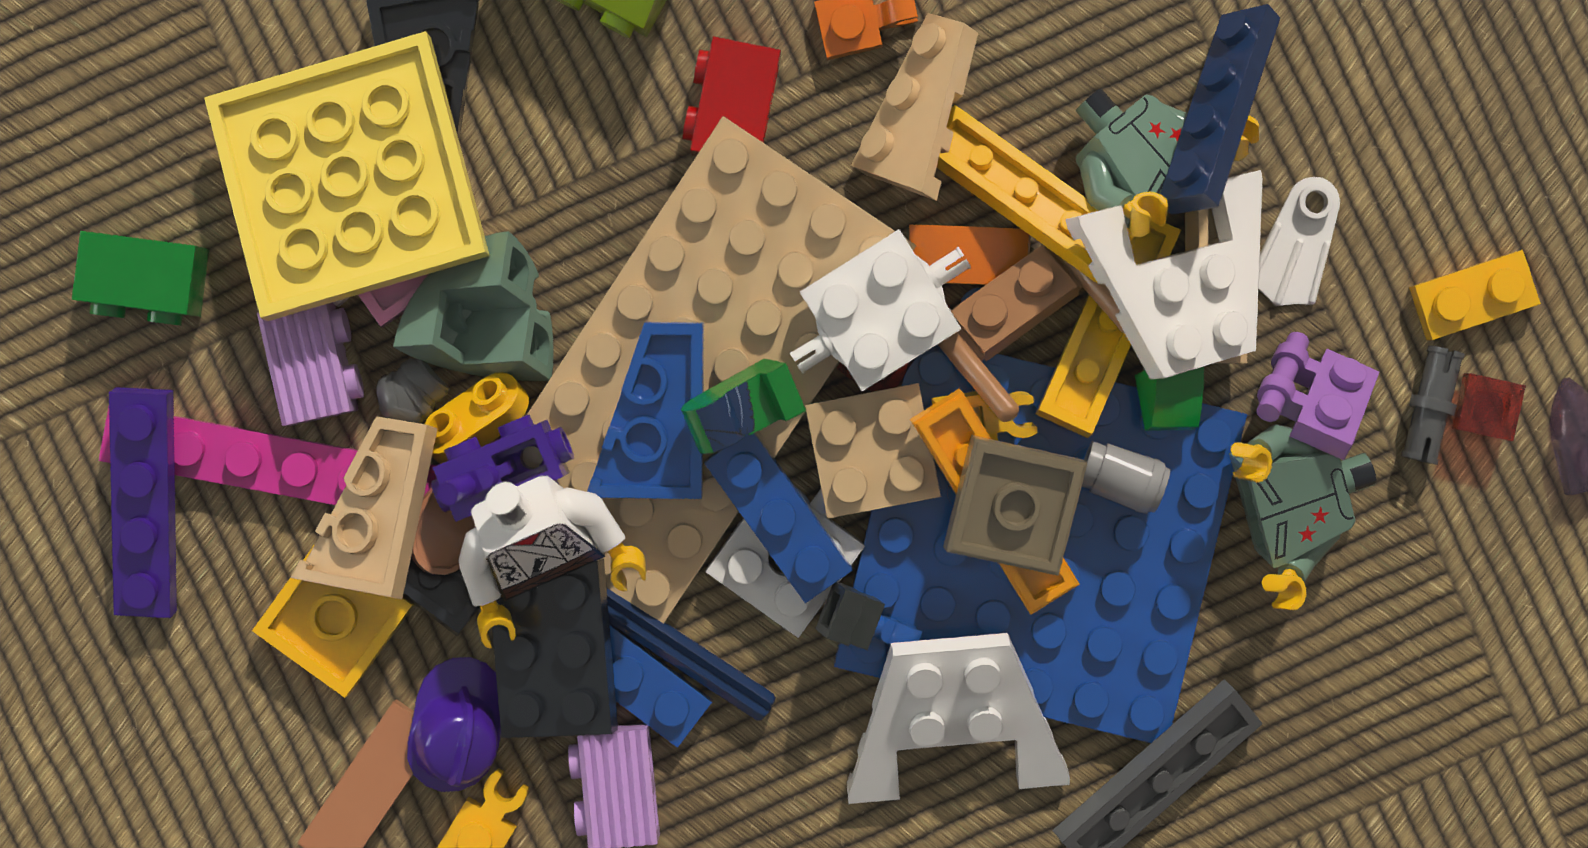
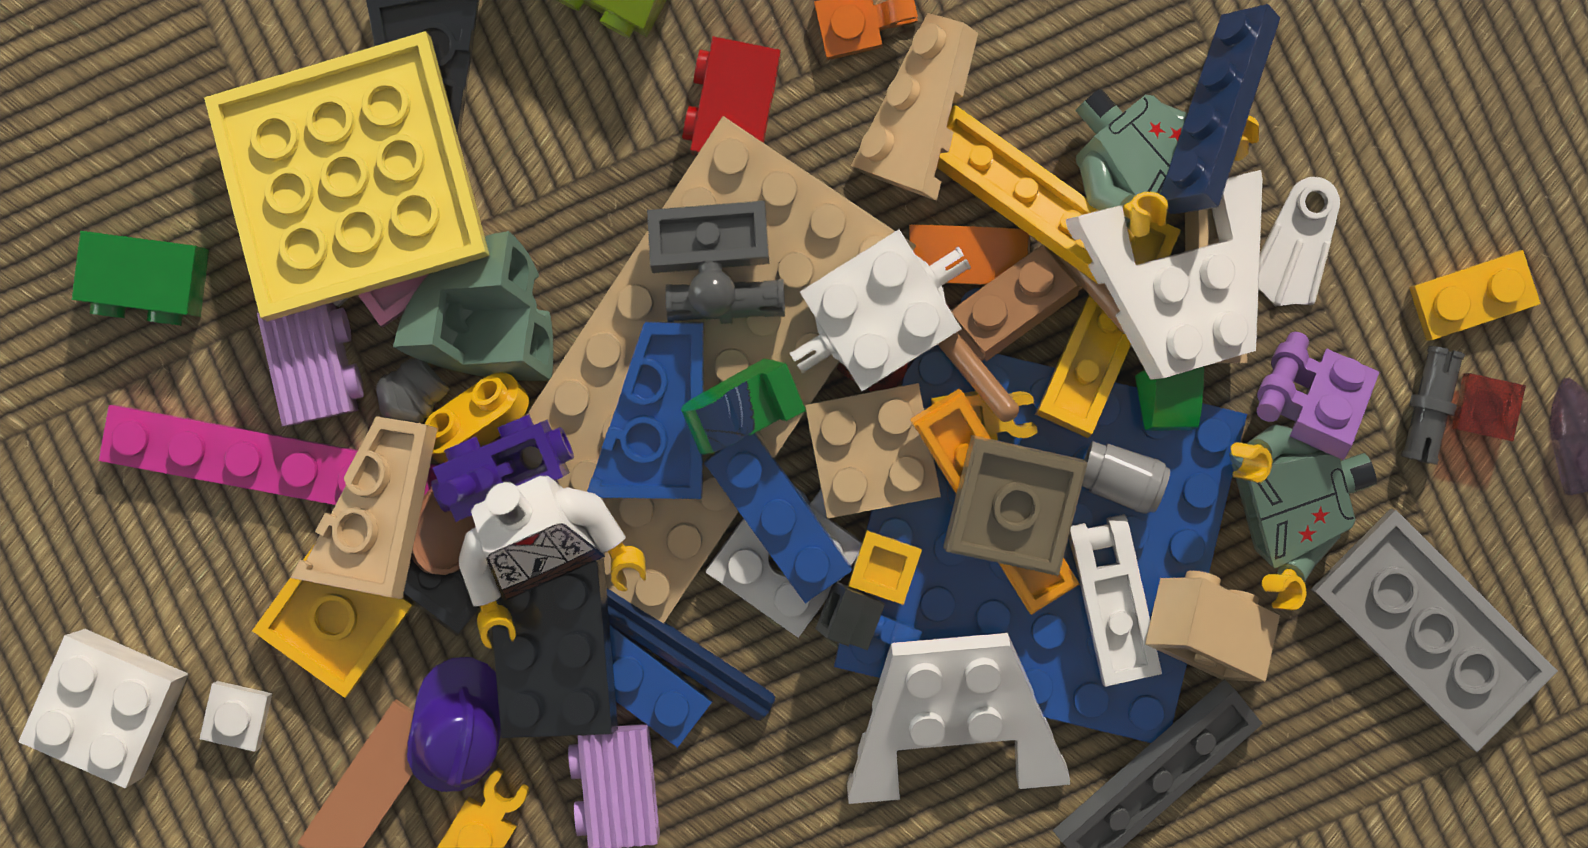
(103, 707): none -> white brick
(143, 502): dark purple plate -> none
(235, 716): none -> white plate
(707, 241): none -> dark grey plate
(751, 300): none -> dark grey pin
(884, 567): none -> yellow plate
(1114, 602): none -> white plate
(1213, 627): none -> tan brick
(1434, 630): none -> light grey plate

